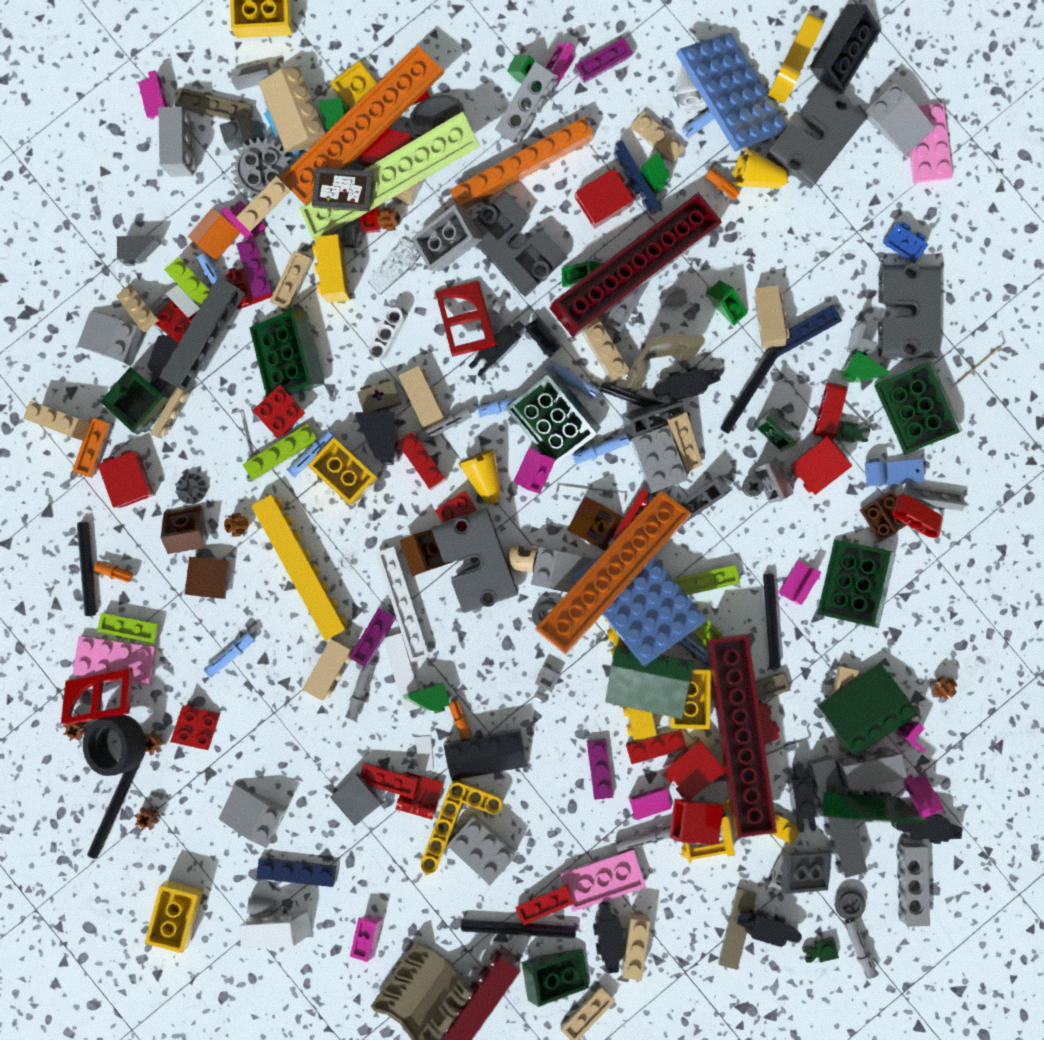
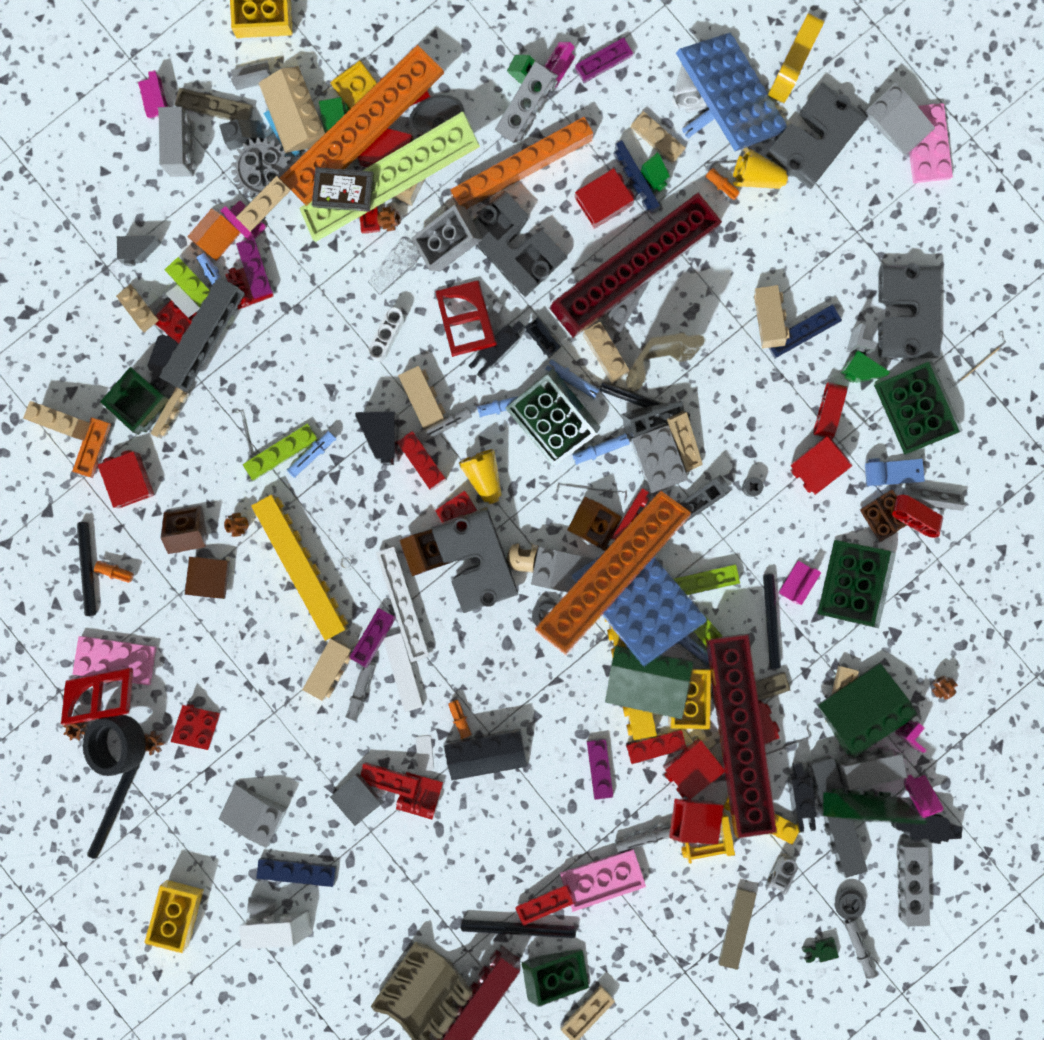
(110, 337): light grey slope -> none
(128, 627): lime plate -> none
(147, 823): dark orange gear -> none
(197, 494): dark grey gear -> none
(236, 648): light blue pin -> none
(279, 411): red hinge -> none
(287, 353): dark green slope -> none
(290, 280): tan plate -> none
(331, 268): yellow brick -> none
(342, 472): yellow brick -> none
(350, 236): dark grey gear -> none
(366, 938): dark pink hinge -> none
(389, 398): dark tan brick -> none
(430, 698): green slope -> none
(450, 817): yellow beam -> none
(481, 848): light grey brick -> none
(534, 470): dark pink panel -> none
(546, 681): light grey plate -> none
(575, 273): green slope -> none
(610, 938): black hinge -> none
(635, 946): tan brick -> none
(650, 802): dark pink panel -> none
(674, 299): light grey cone -> none
(686, 384): black hinge -> none
(727, 302): green slope -> none
(749, 391): black axle -> none
(767, 928): black hinge -> none
(774, 480): light grey slope -> none
(778, 429): dark green slope -> none
(805, 871): dark grey tile -> none
(845, 47): black slope -> none
(848, 432): dark green plate -> none
(906, 242): blue bracket -> none

